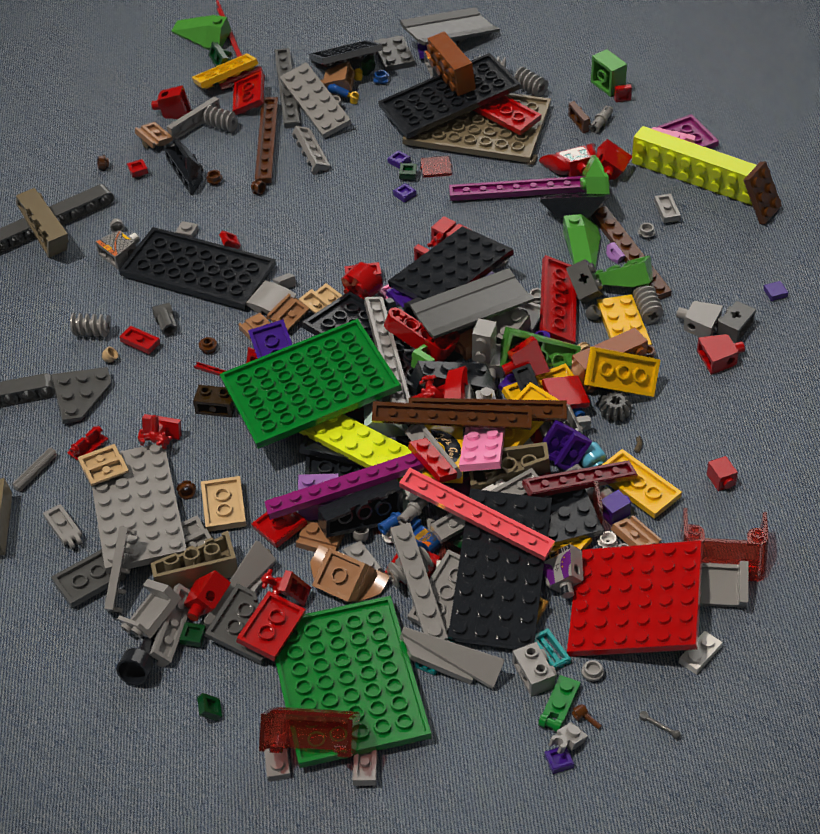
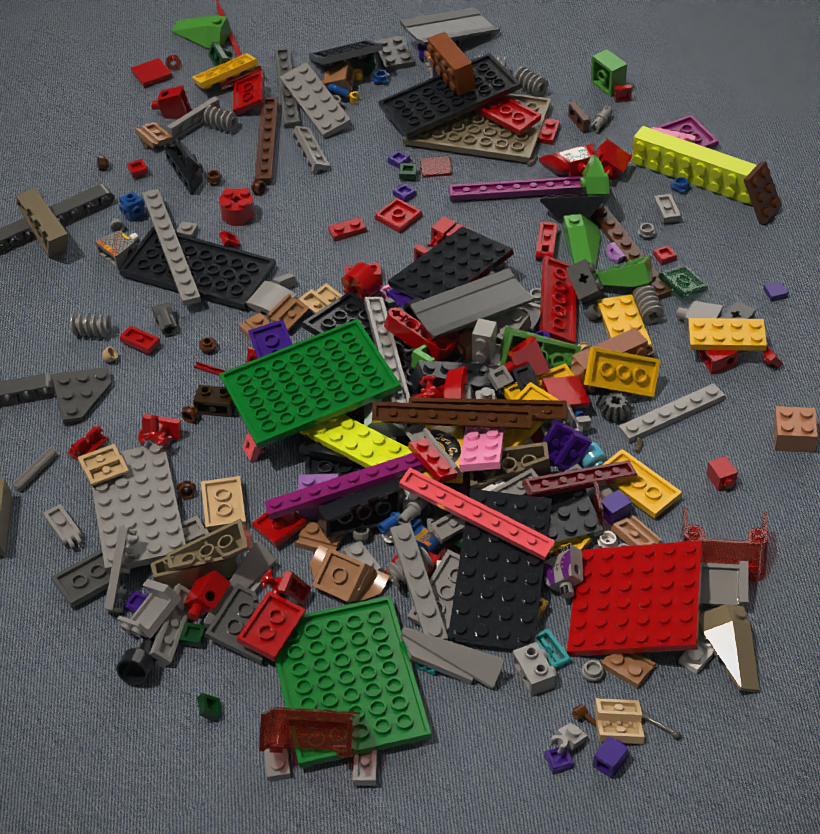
(132, 206): none -> blue brick
(134, 601): none -> dark purple tile
(151, 72): none -> red tile
(169, 59): none -> clear red plate
(171, 247): none -> light grey plate
(190, 414): none -> reddish brown plate
(218, 545): none -> dark tan wedge
(236, 206): none -> red brick
(250, 449): none -> coral tile
(347, 229): none -> red plate
(398, 215): none -> red tile
(500, 377): none -> light grey plate
(546, 240): none -> red plate
(548, 131): none -> red plate
(559, 703): green plate -> none
(610, 757): none -> dark purple brick
(619, 720): none -> tan slope
(629, 667): none -> medium nougat plate
(664, 255): none -> red tile
(671, 413): none -> light grey plate
(680, 184): none -> blue plate
(683, 281): none -> clear green tile
(727, 334): none -> yellow plate
(731, 637): none -> dark tan wedge
(771, 358): none -> red plate
(795, 429): none -> nougat brick

